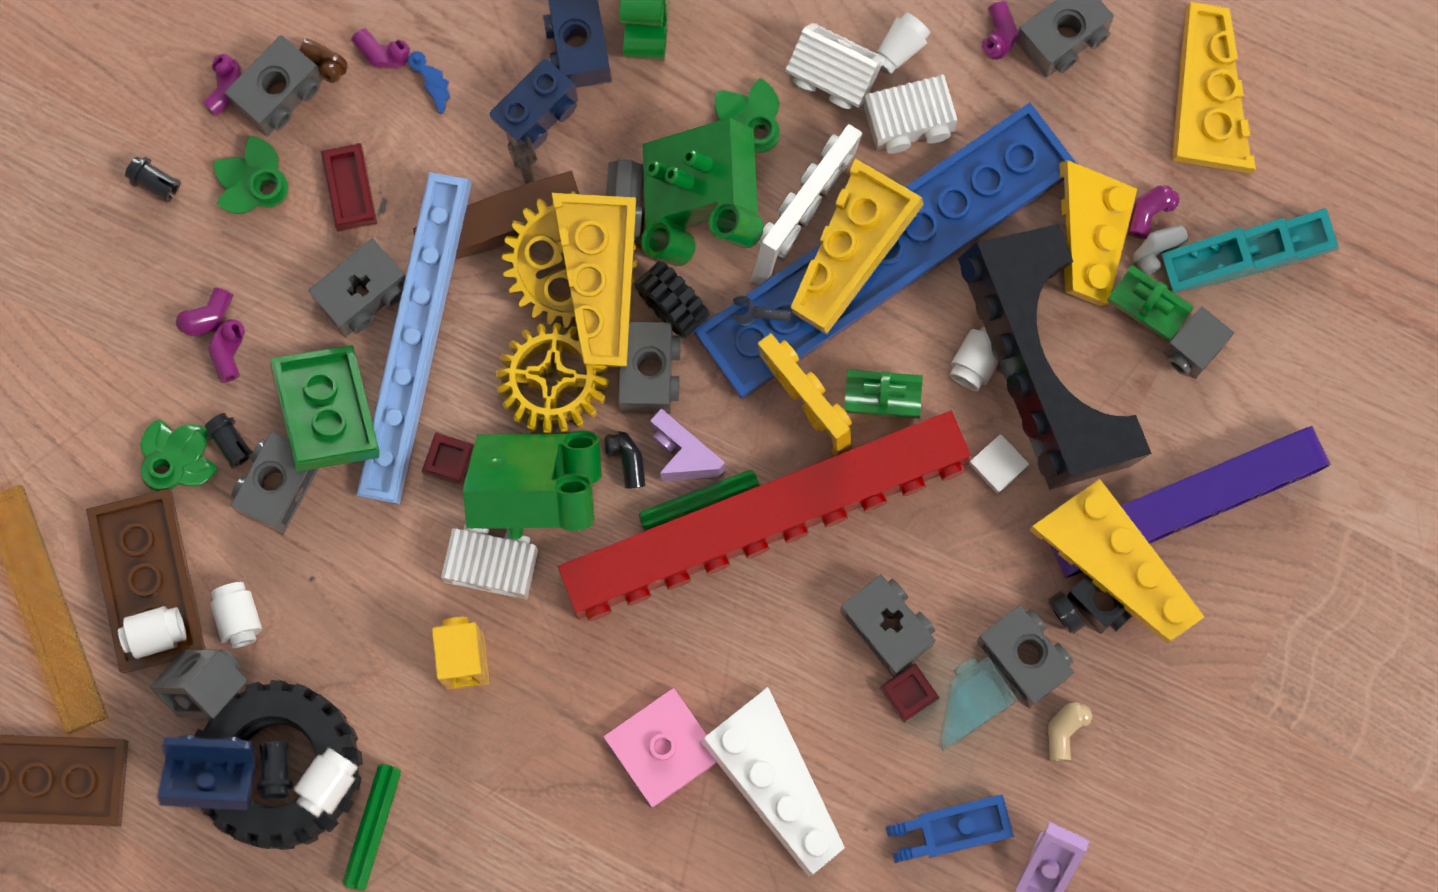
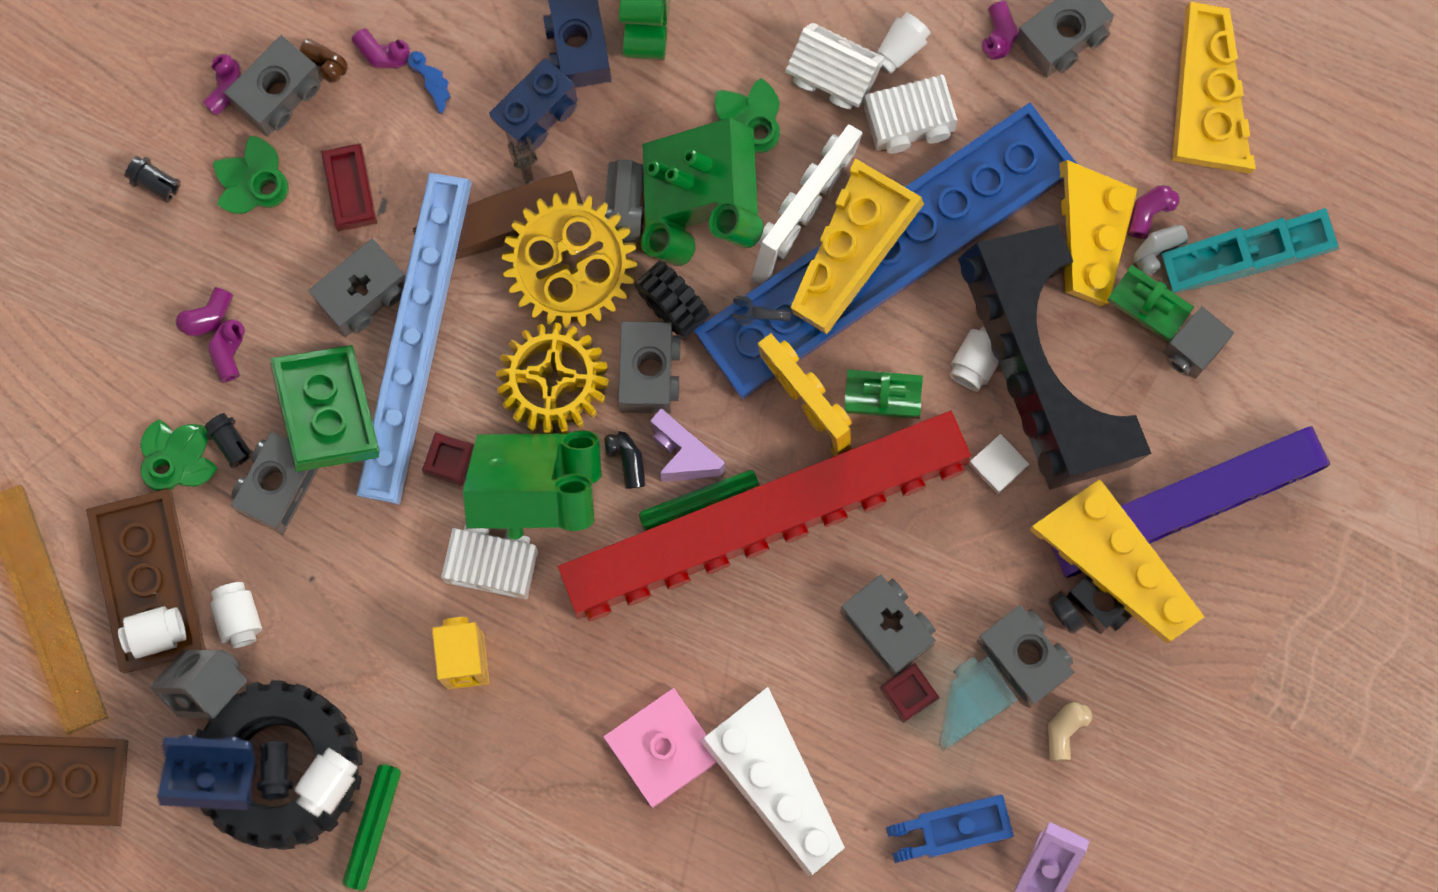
(599, 266): yellow wing -> none

